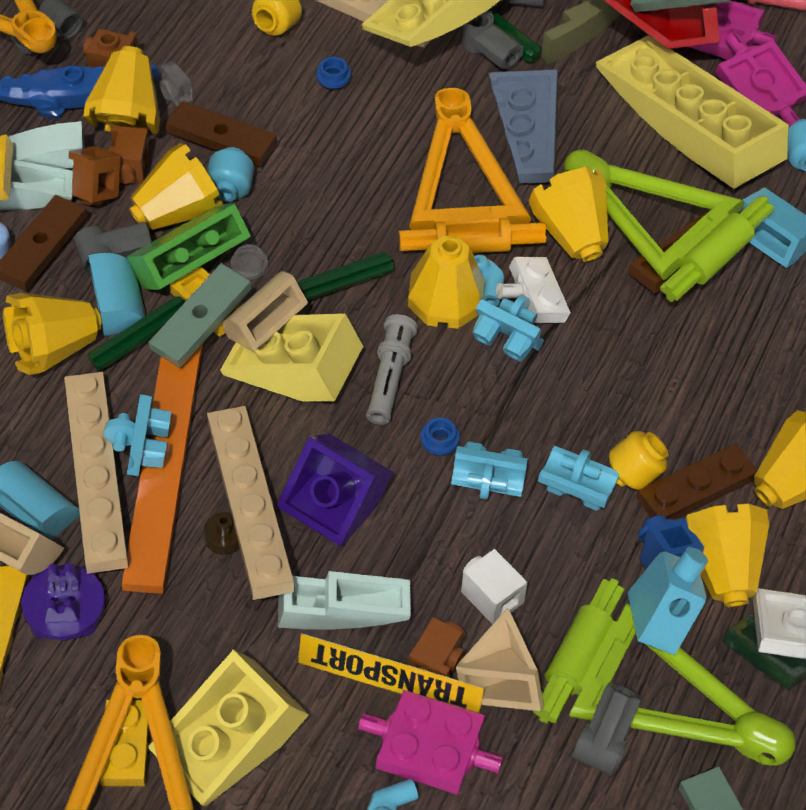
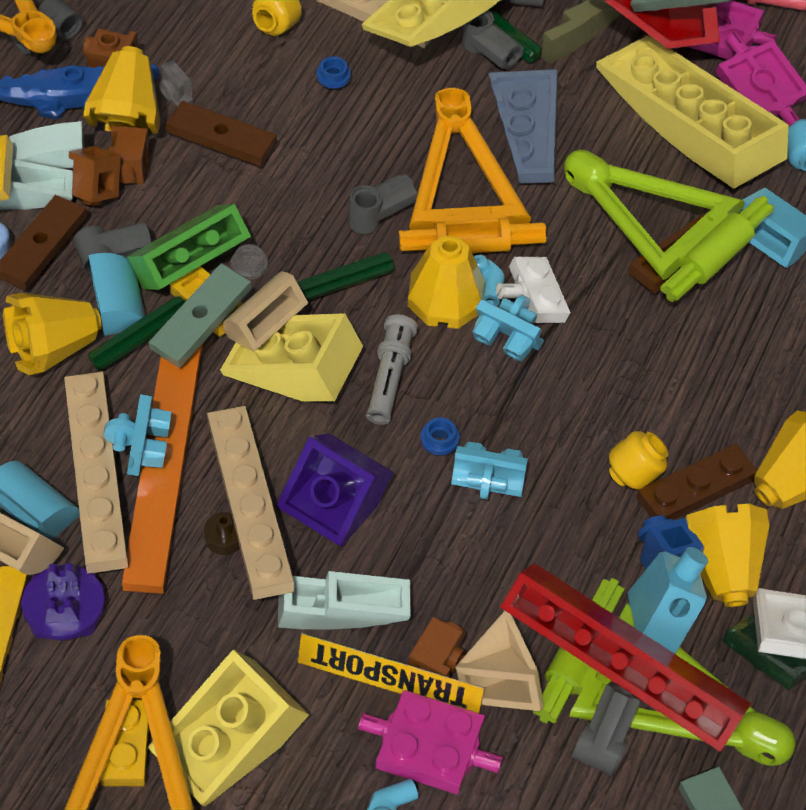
(174, 191): yellow cone -> none
(231, 173): medium azure head -> none
(372, 204): none -> dark grey piece
(493, 585): white brick -> none
(574, 211): yellow cone -> none
(579, 477): medium azure hips -> none
(626, 656): none -> red brick

